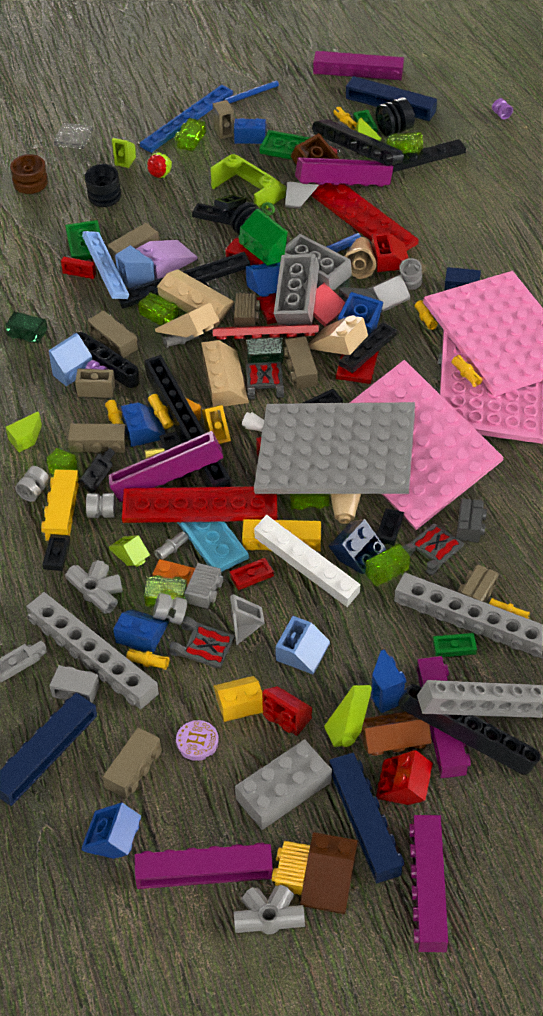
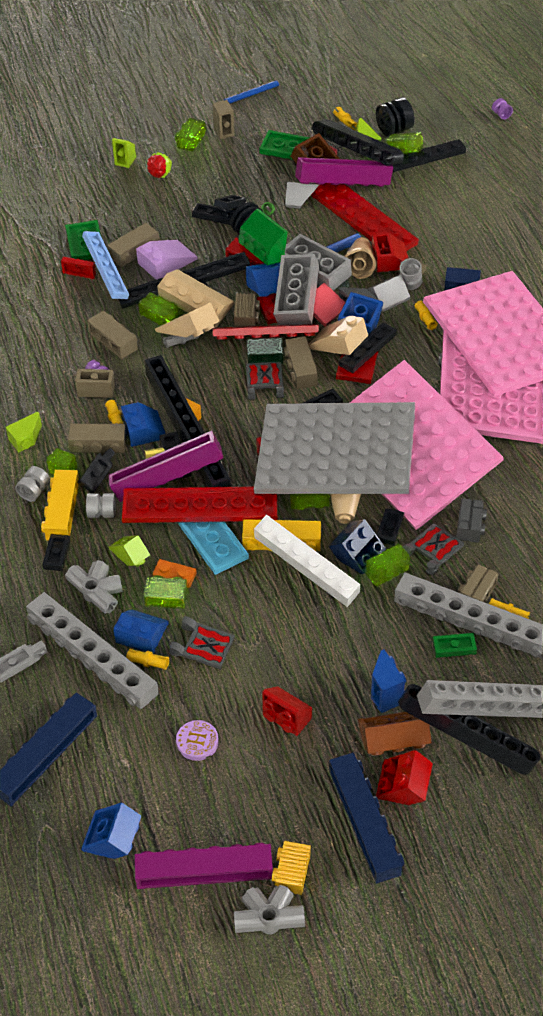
(26, 327): clear green brick -> none
(29, 173): reddish brown wheel -> none
(69, 357): slope -> none
(69, 681): light grey brick -> none
(73, 135): clear tile -> none
(103, 185): black wheel -> none
(124, 370): black beam -> none
(132, 763): dark tan brick -> none
(134, 267): medium blue slope -> none
(160, 411): yellow pin -> none
(162, 608): light grey wheel -> none
(171, 545): light grey axle -> none
(196, 111): blue tile -> none
(203, 585): light grey brick -> none
(215, 421): yellow slope -> none
(223, 374): tan slope -> none
(239, 698): yellow slope -> none
(245, 616): light grey slope -> none
(249, 131): blue slope -> none
(251, 574): red plate -> none
(253, 422): white cone -> none
(271, 188): lime windscreen -> none
(283, 784): light grey brick -> none
(301, 645): medium blue slope -> none
(329, 873): reddish brown slope -> none
(348, 718): lime slope -> none
(358, 65): magenta brick -> none
(366, 116): green plate -> none
(377, 93): dark blue brick -> none
(429, 884): magenta brick -> none
(449, 751): magenta brick -> none
(466, 370): yellow pin -> none

